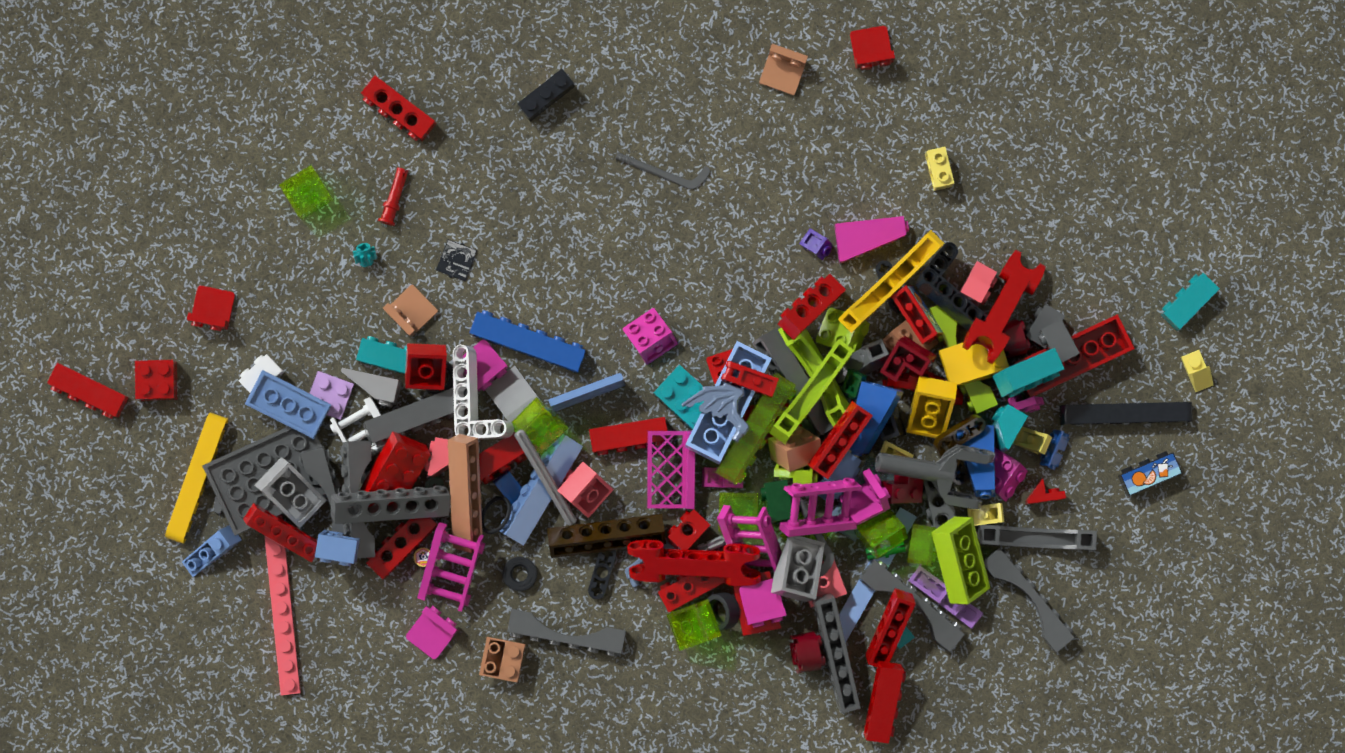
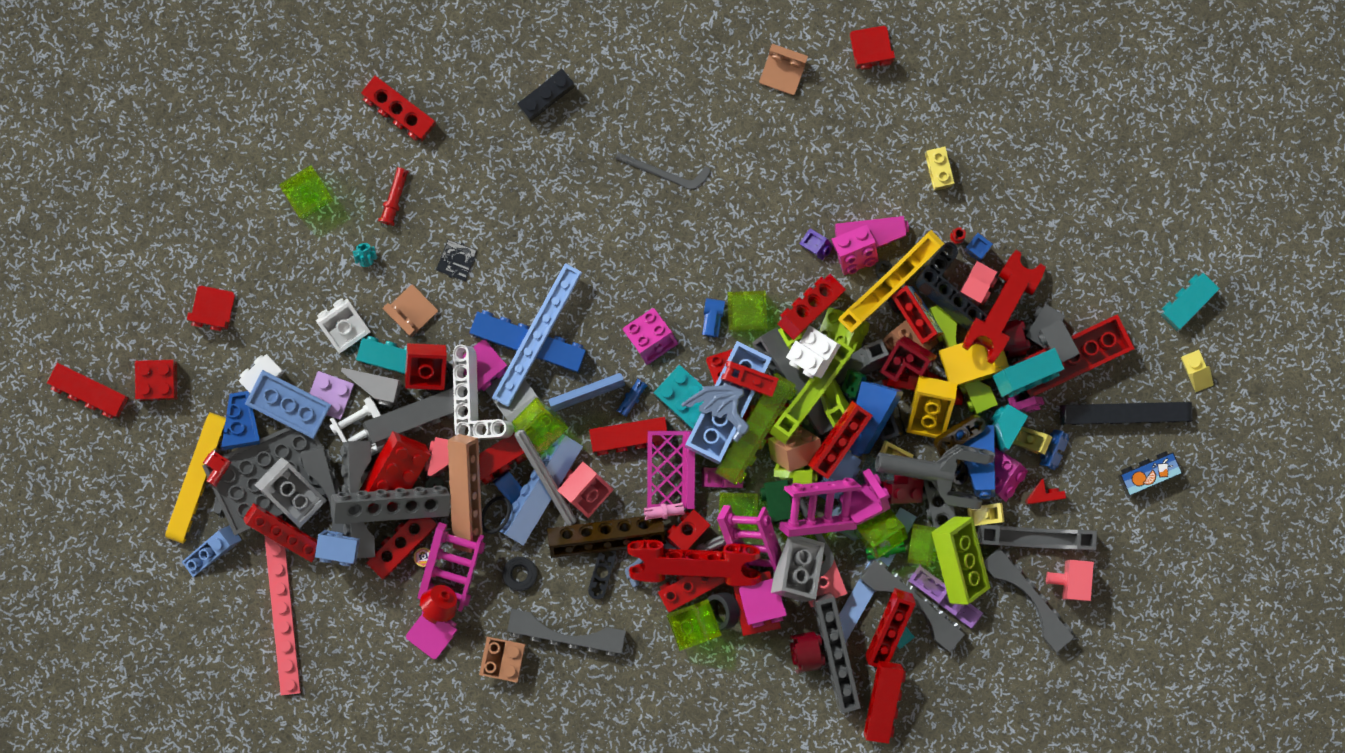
(219, 466): none -> red piece
(240, 423): none -> blue wing
(342, 325): none -> white plate
(439, 604): none -> red cone
(536, 335): none -> light blue tile
(631, 397): none -> blue pin
(664, 511): none -> bright pink pin
(713, 313): none -> blue piece
(747, 311): none -> clear neon green brick
(813, 353): none -> white plate
(856, 250): none -> dark pink bracket
(958, 231): none -> red pin
(978, 247): none -> blue brick
(1075, 580): none -> coral brick

